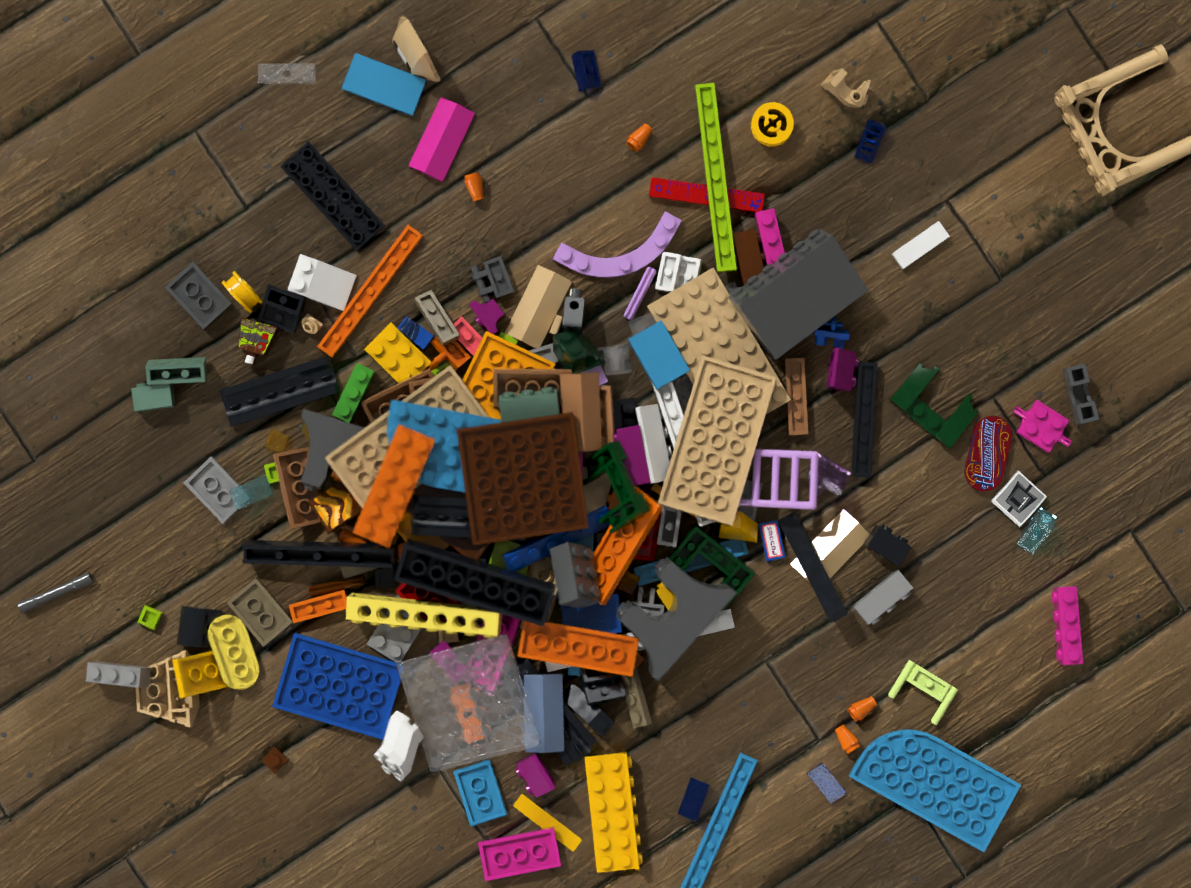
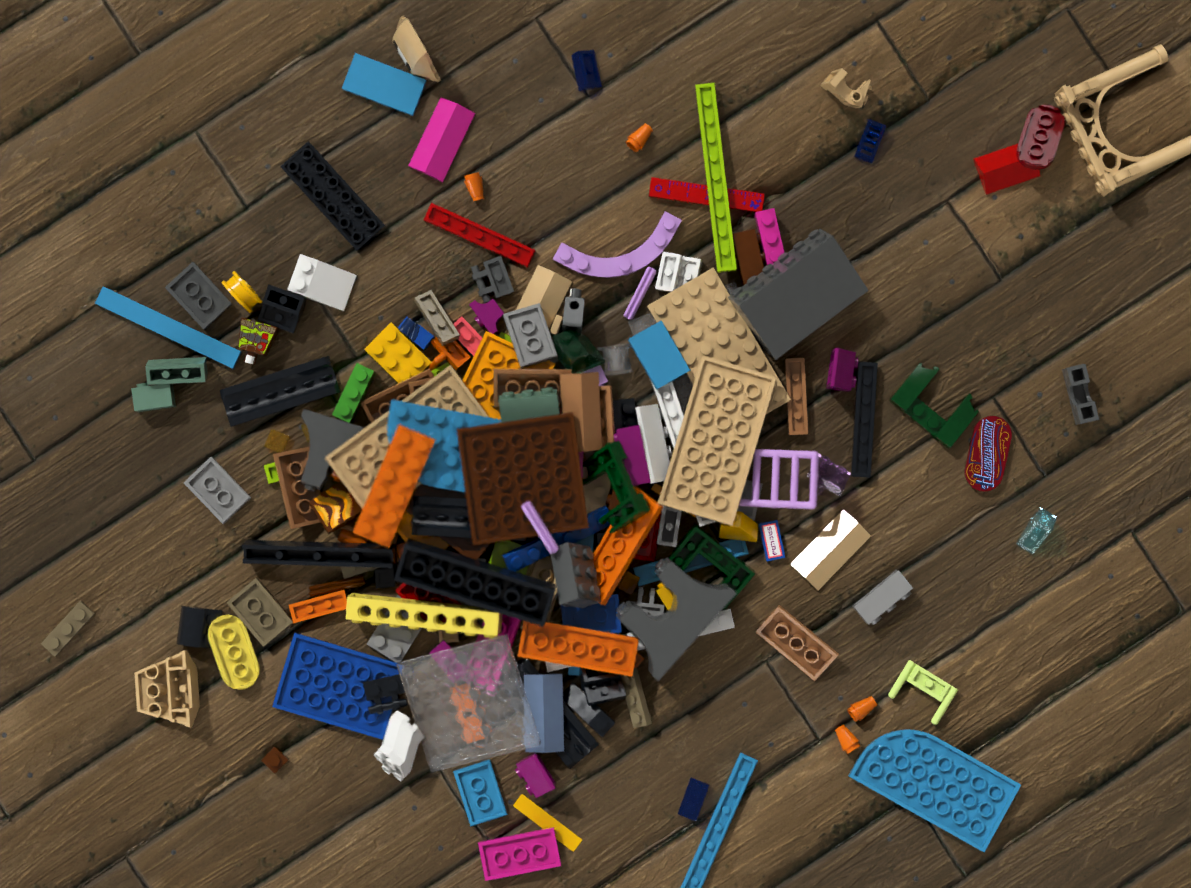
(68, 628): none -> dark tan plate
(75, 583): dark grey piece -> none
(118, 674): light grey brick -> none
(150, 617): lime tile -> none
(168, 327): none -> dark azure tile
(197, 674): yellow plate -> none
(251, 492): clear light blue slope -> none
(299, 73): clear tile -> none
(311, 324): tan plate -> none
(370, 291): orange tile -> none
(382, 688): none -> black plate
(479, 235): none -> red tile
(530, 335): none -> light grey tile
(540, 527): none -> lavender axle
(613, 812): yellow bracket -> none
(781, 136): yellow wheel -> none
(796, 642): none -> medium nougat slope
(812, 567): black tile -> none
(826, 782): clear blue slope -> none
(839, 335): blue hips -> none
(887, 545): black brick -> none
(920, 245): white tile -> none
(1002, 170): none -> red slope
(1018, 498): slope -> none
(1040, 137): none -> dark red tile
(1042, 426): dark pink plate -> none
(1067, 625): dark pink brick -> none

